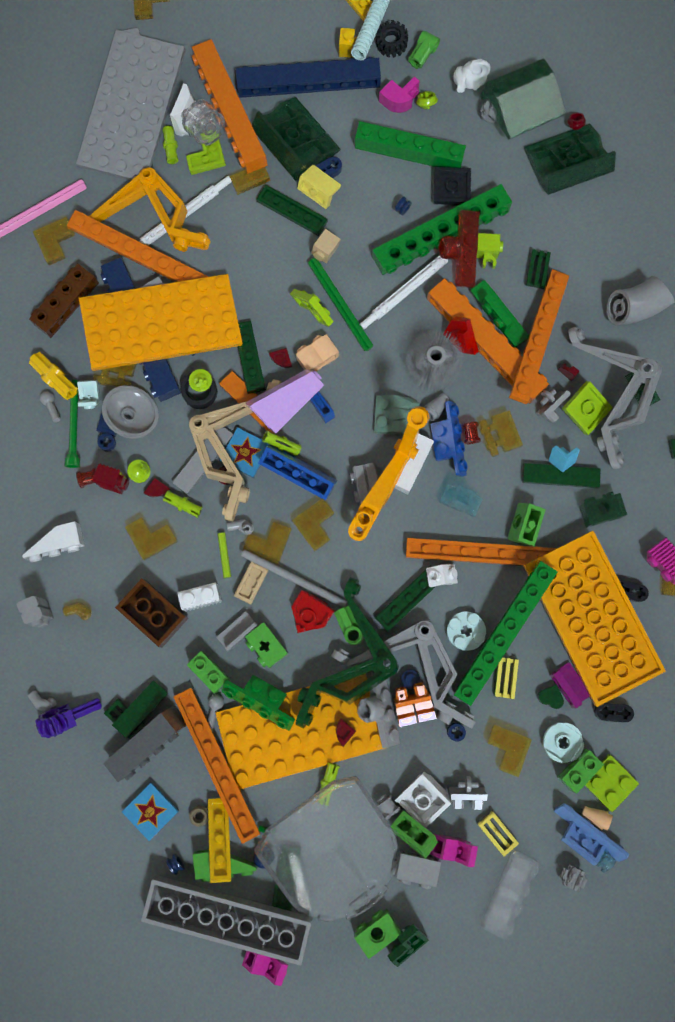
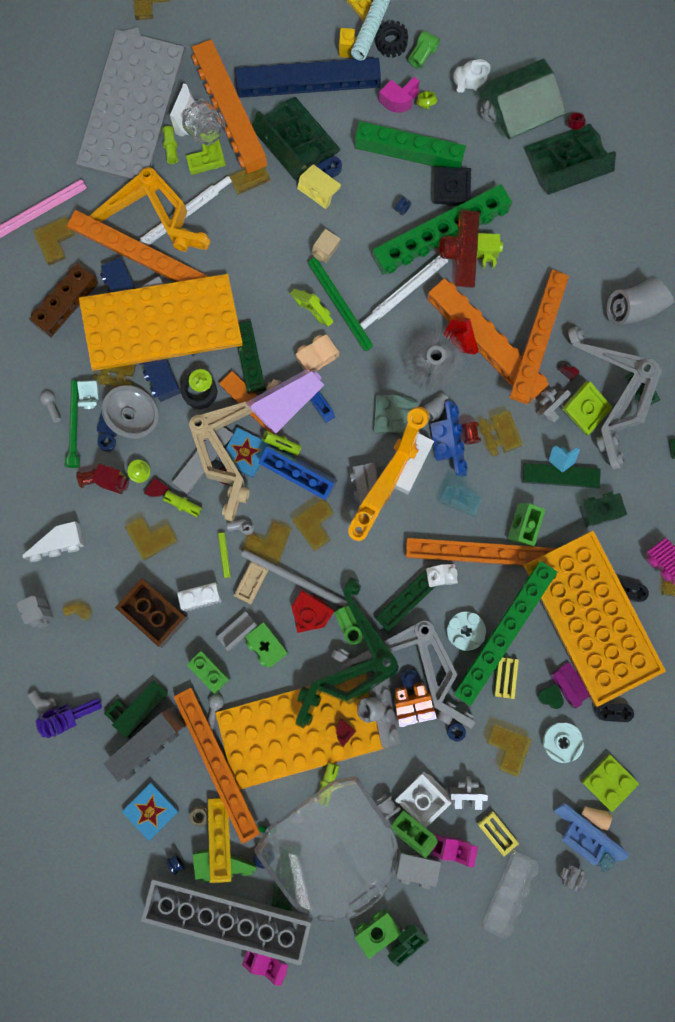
(53, 375): yellow piece -> none
(262, 699): green bracket -> none
(281, 358): dark red tile -> none
(292, 210): dark green tile -> none
(499, 313): green bracket -> none
(540, 255): dark green tile -> none
(580, 771): bright green brick -> none

